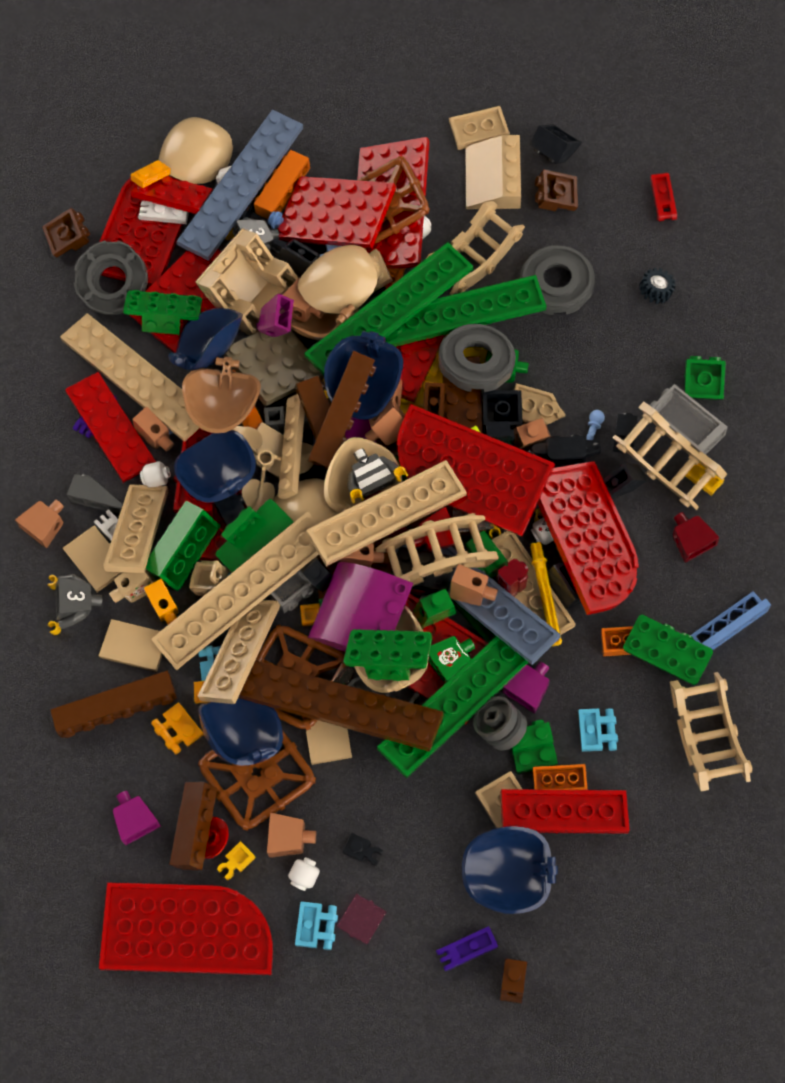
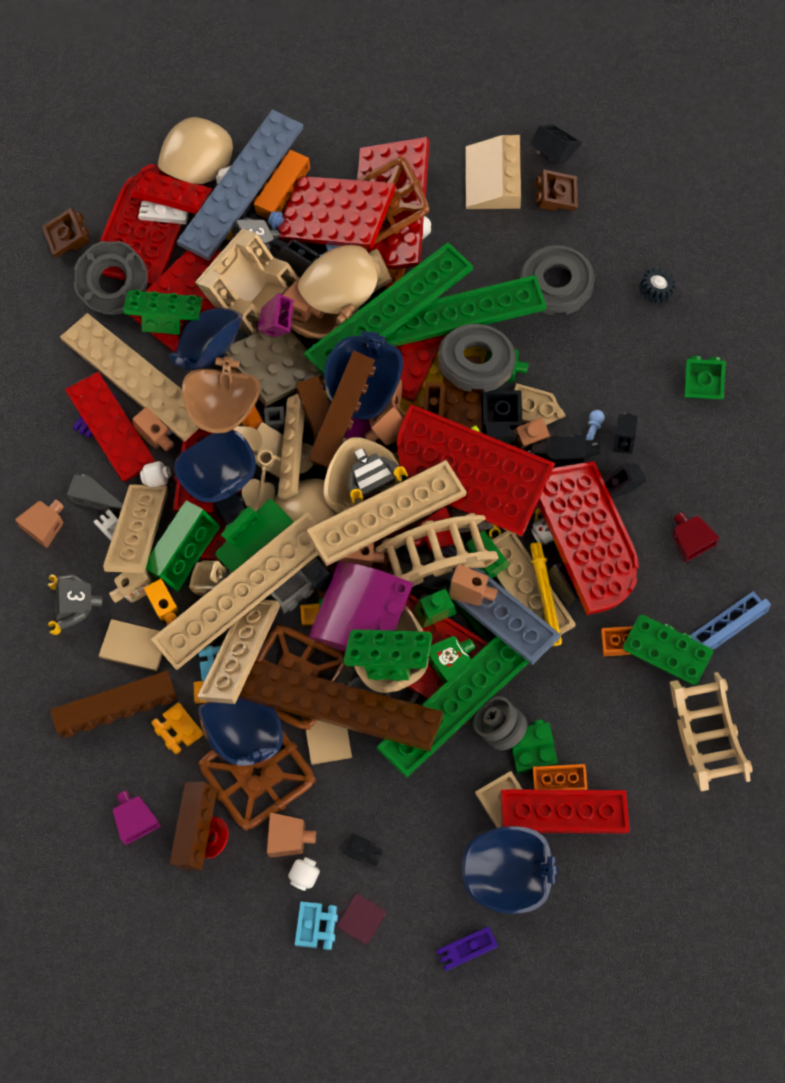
(89, 555): tan tile -> none
(150, 173): light orange plate -> none
(183, 930): red plate -> none
(238, 858): yellow plate -> none
(462, 242): tan fence -> none
(478, 126): tan tile -> none
(513, 576): dark red brick -> none
(513, 980): reddish brown torso -> none
(528, 686): magenta torso -> none
(590, 730): medium azure plate -> none
(663, 196): red plate -> none
(678, 442): tan fence -> none
(690, 419): clear window -> none
(697, 472): yellow plate -> none

